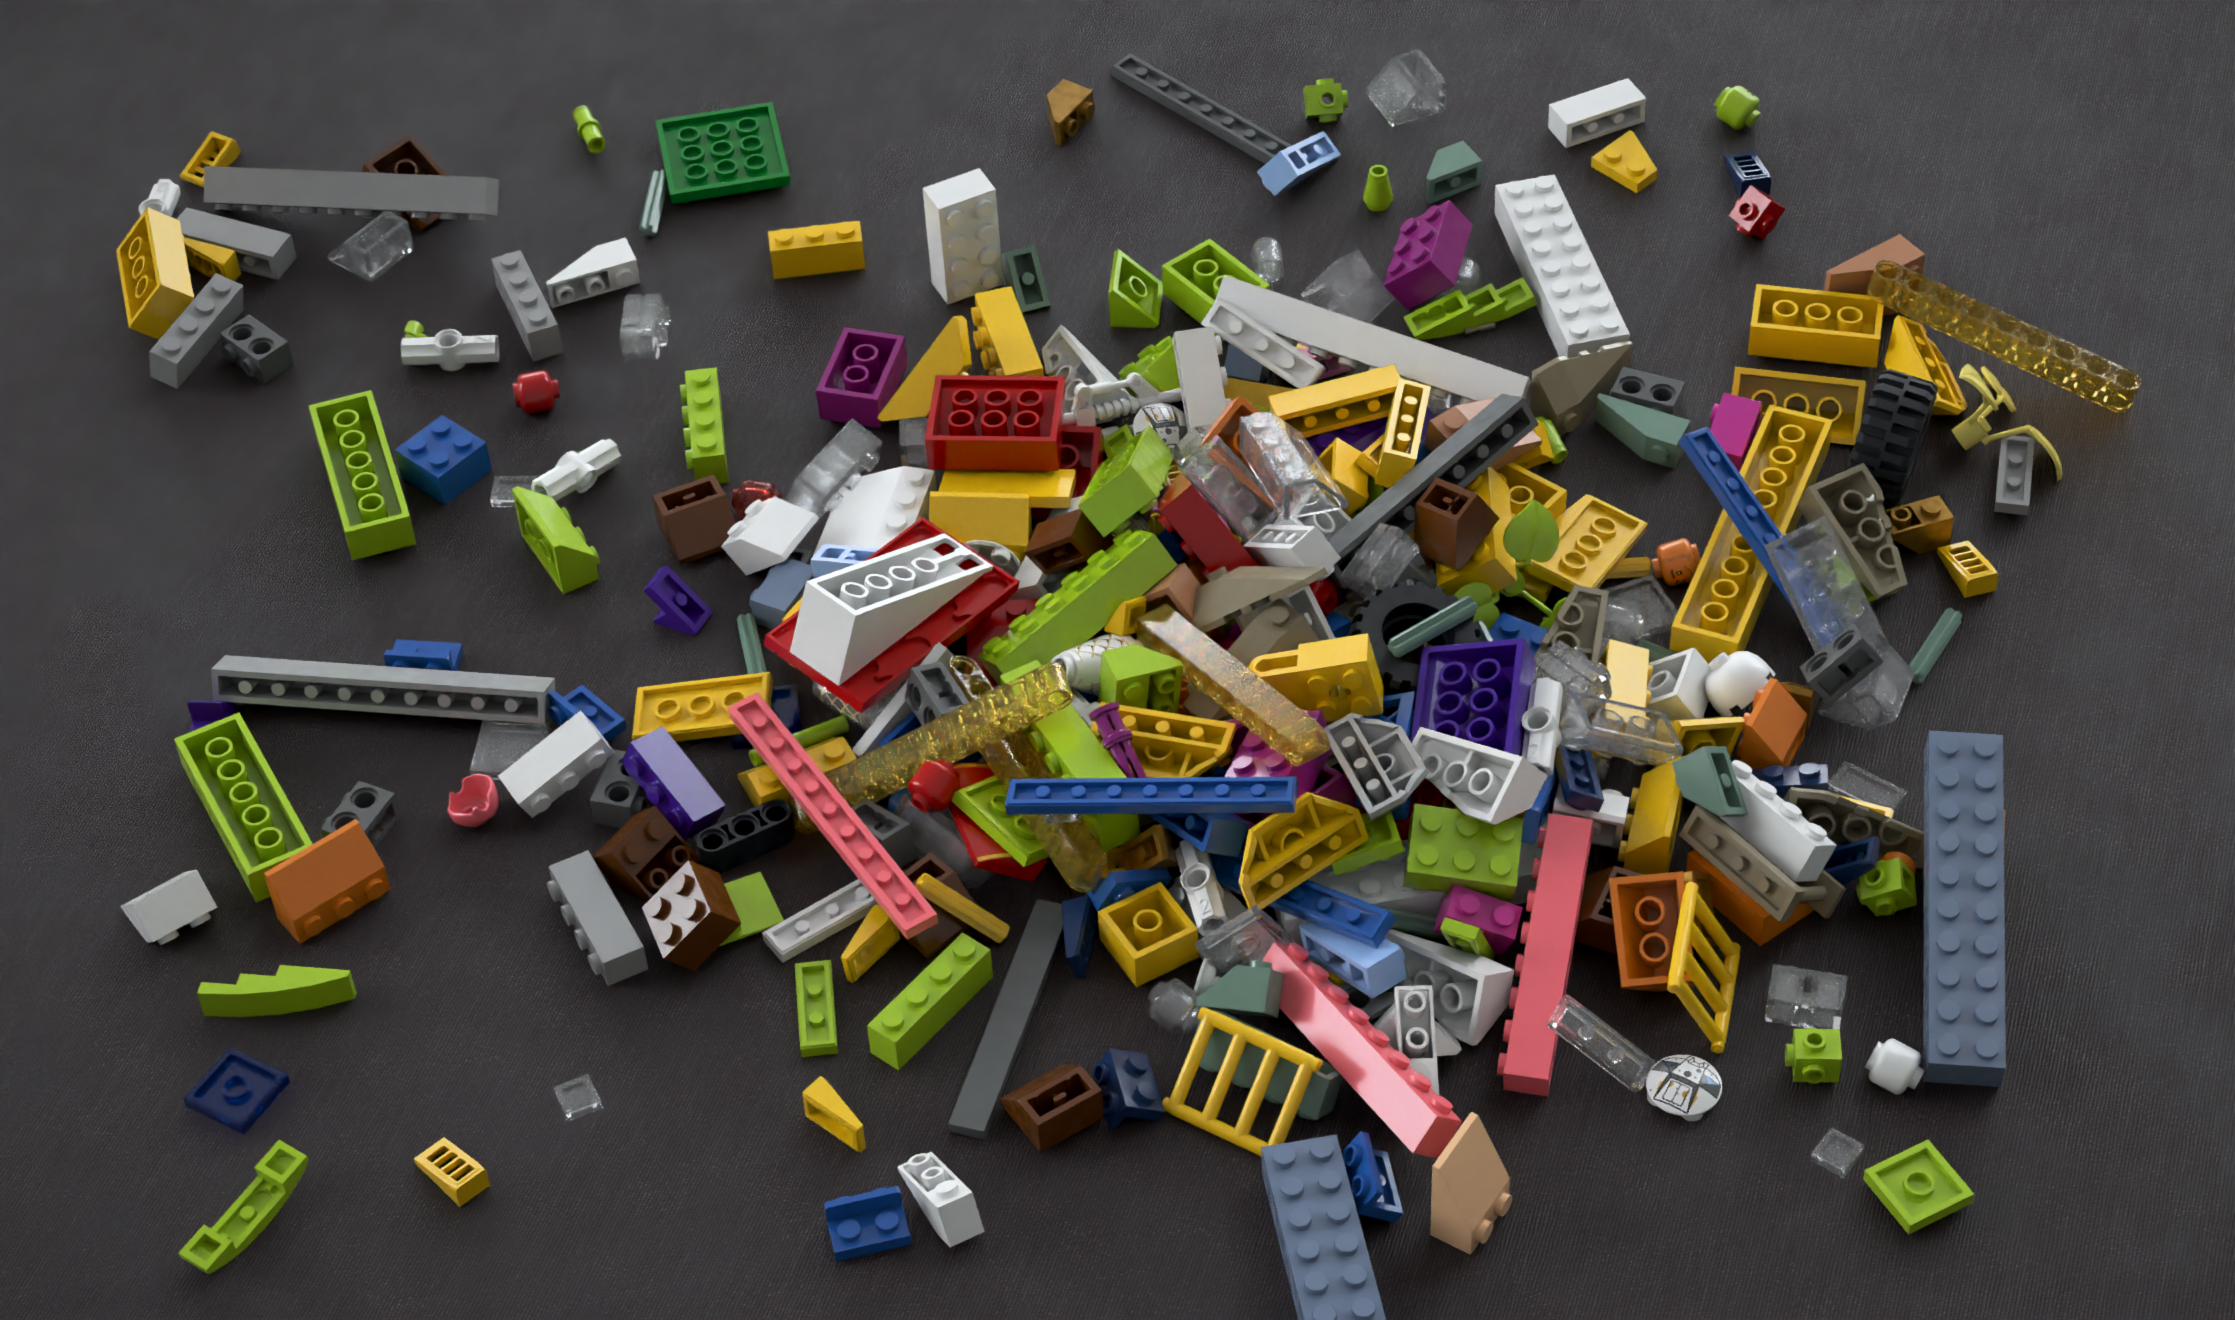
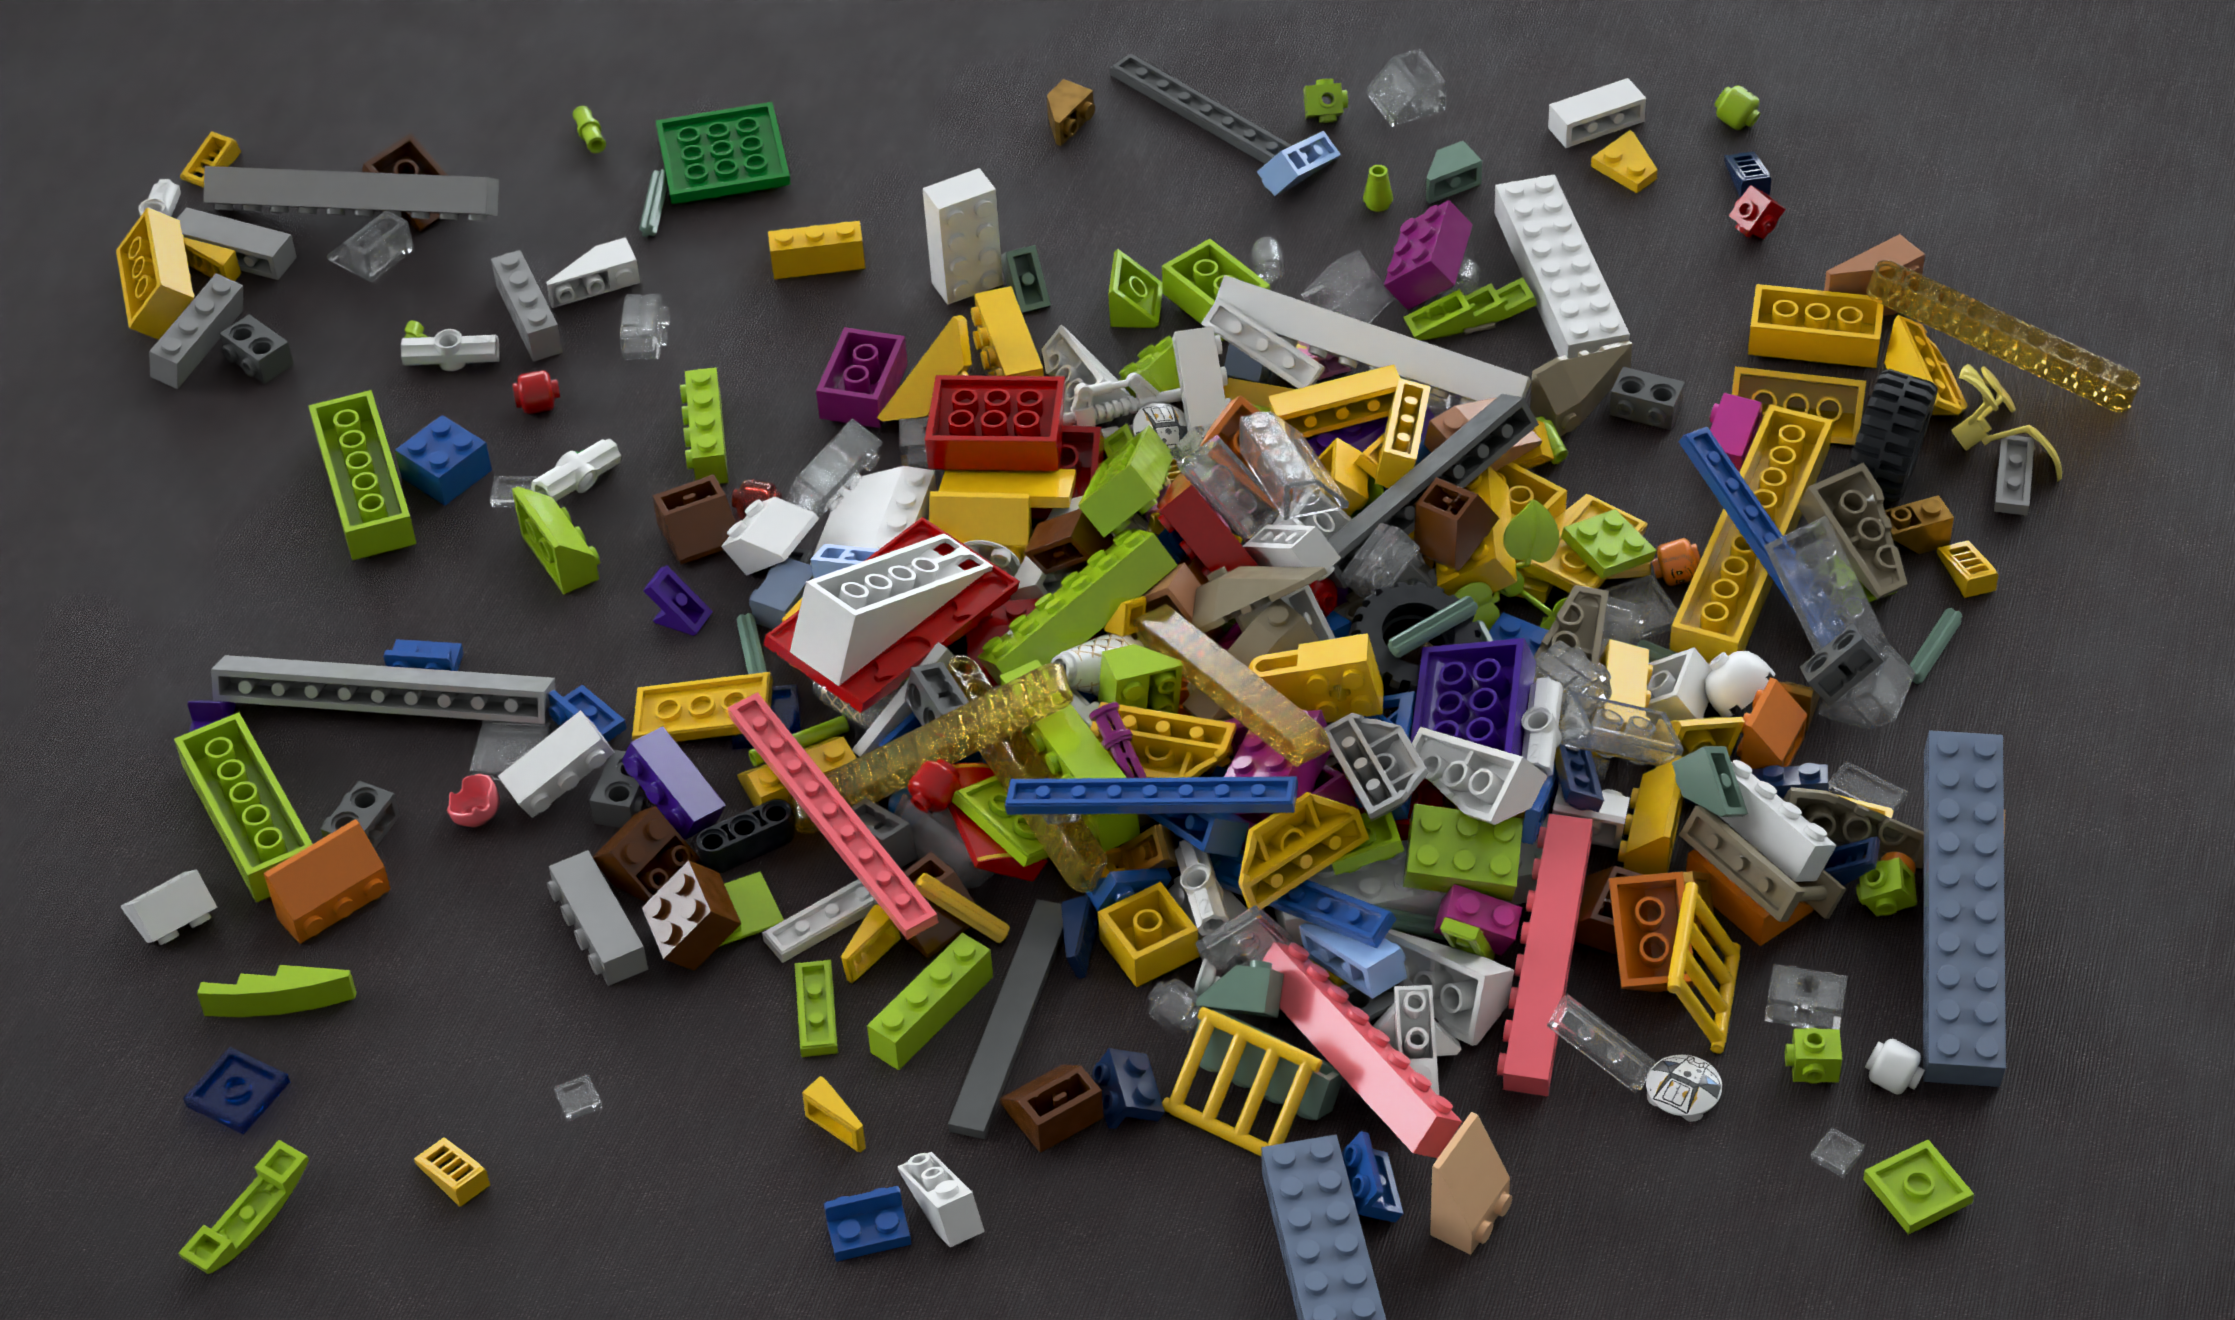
(1608, 543): none -> lime plate
(1643, 429): sand green slope -> none

